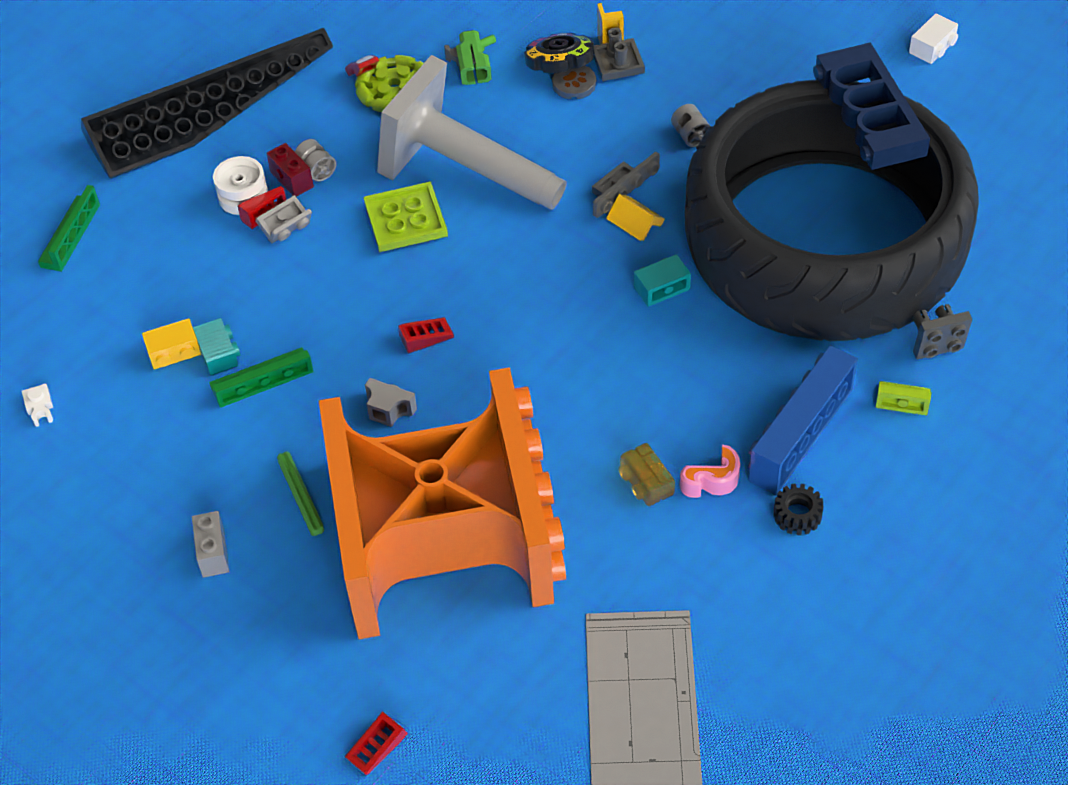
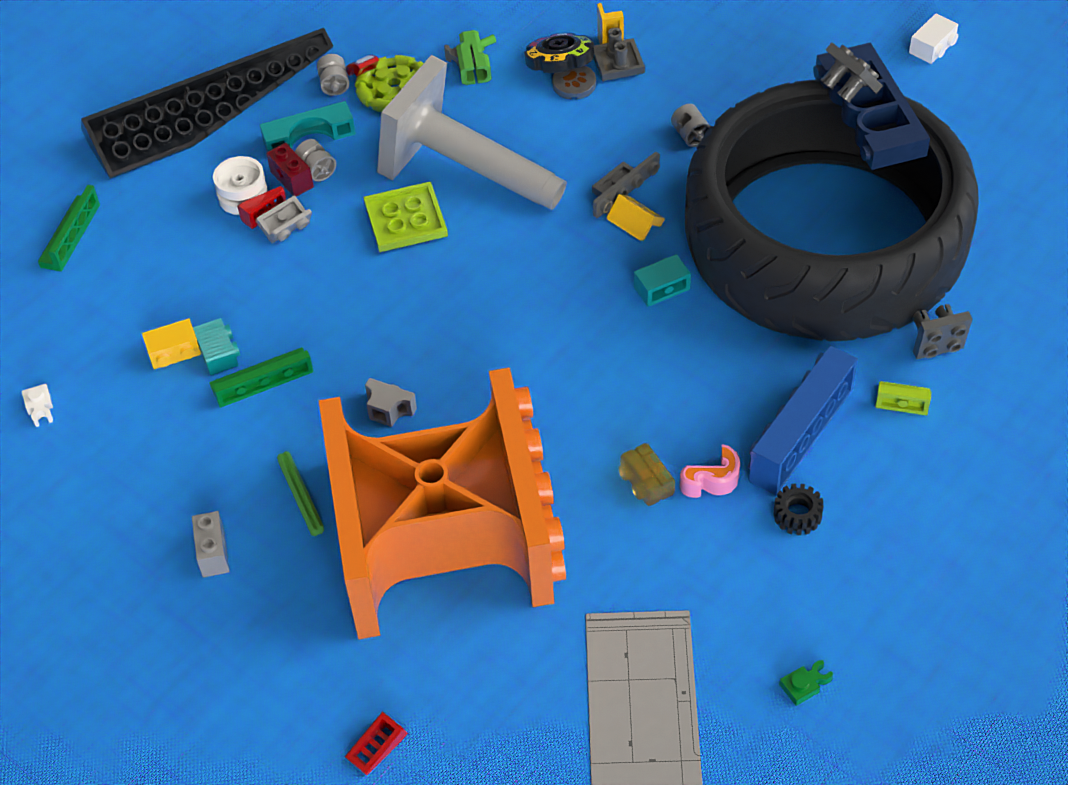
(330, 120): none -> teal arch
(332, 74): none -> light grey wheel
(414, 341): red slope -> none
(802, 685): none -> green plate
(859, 70): none -> dark grey plate

